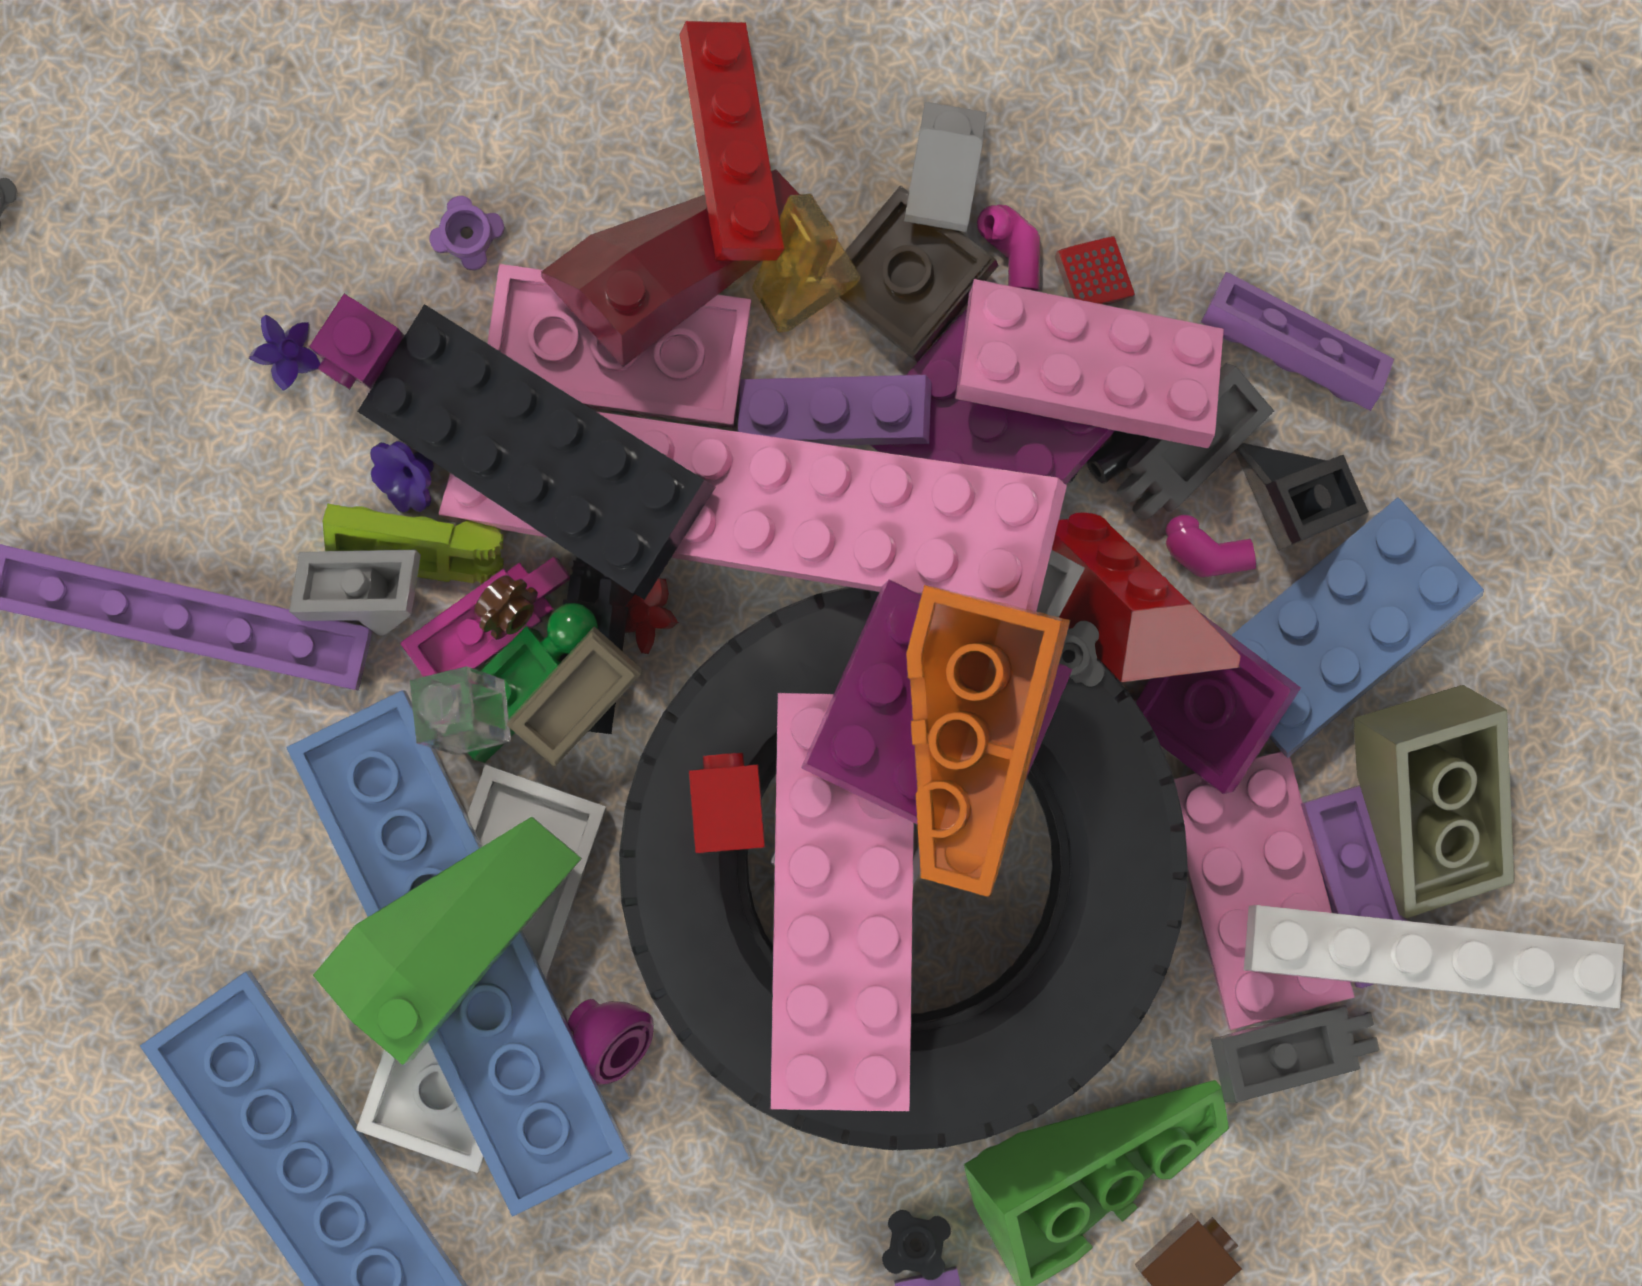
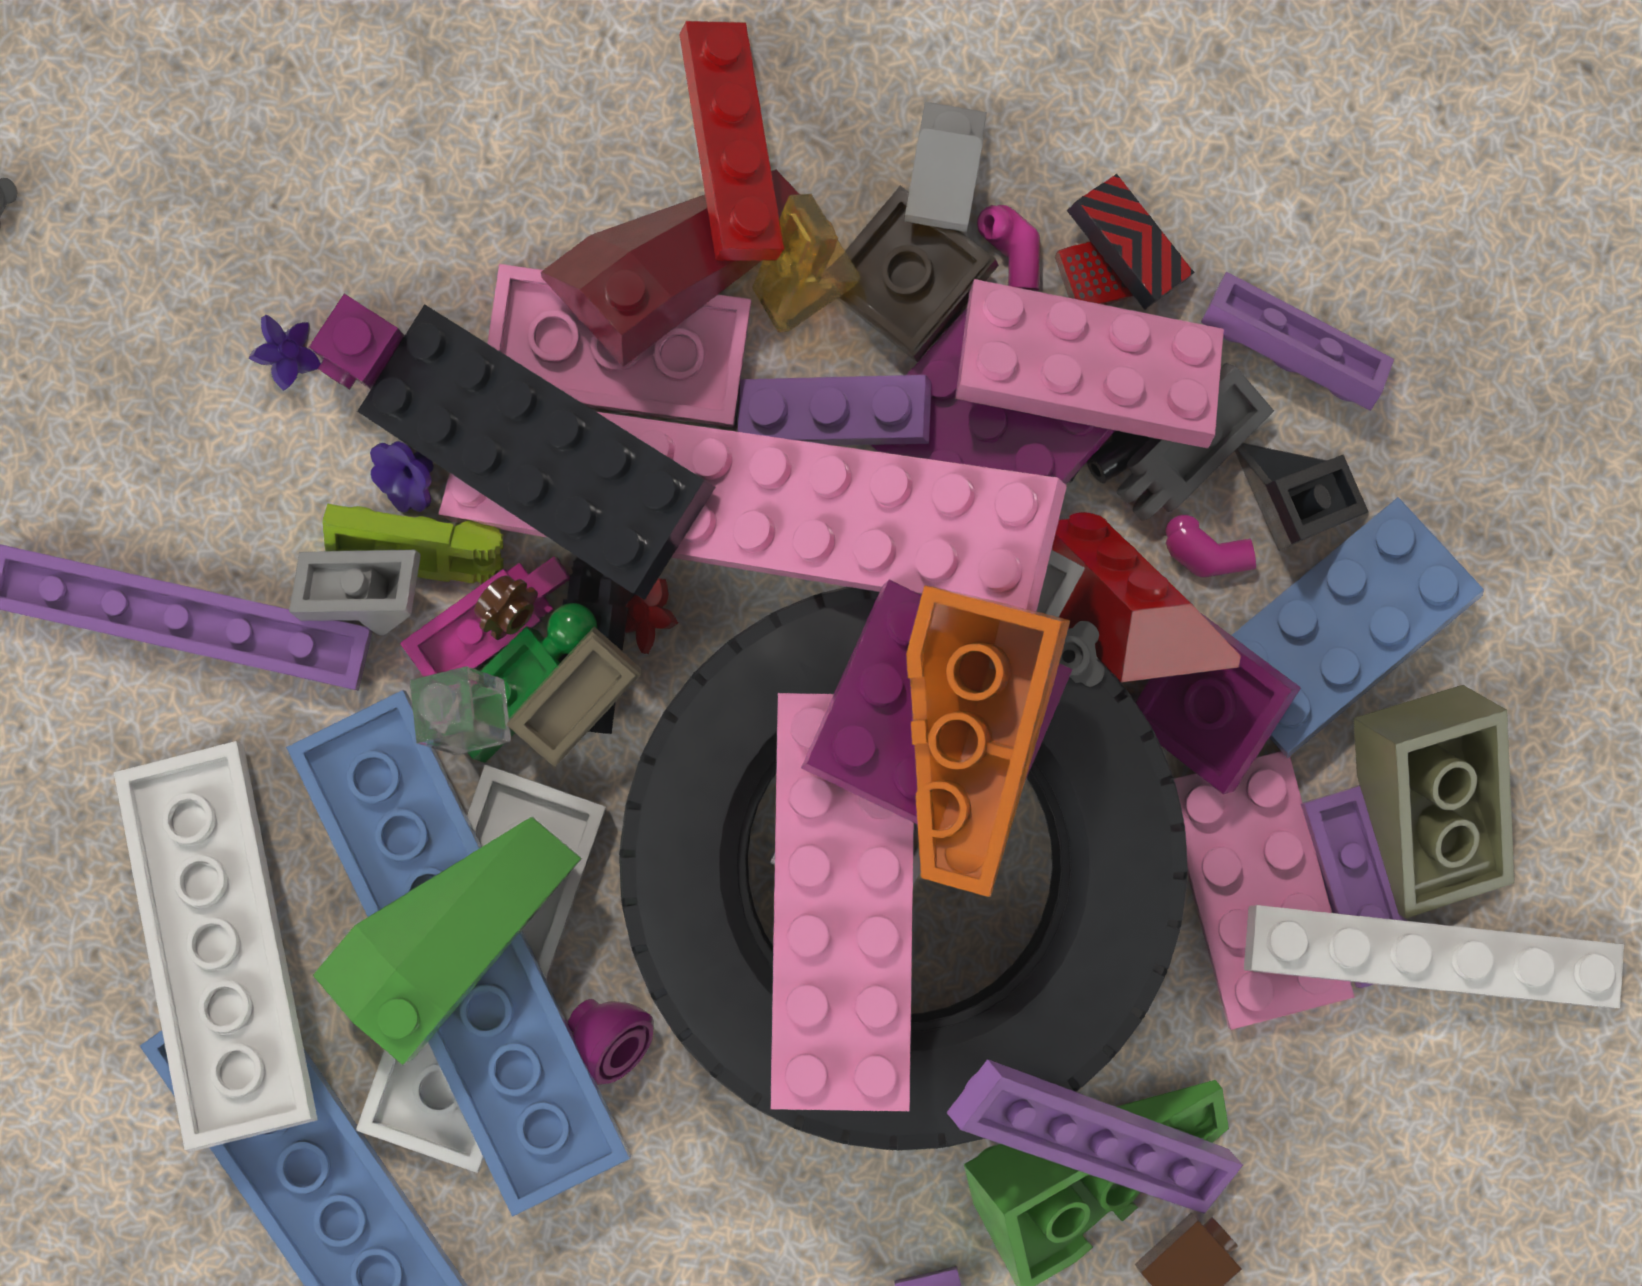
(214, 947): none -> white plate
(458, 216): medium lavender plate -> none
(726, 804): red brick -> none
(930, 1232): black plate -> none
(1093, 1137): none -> medium lavender plate
(1130, 241): none -> black tile
(1290, 1053): dark grey hinge -> none

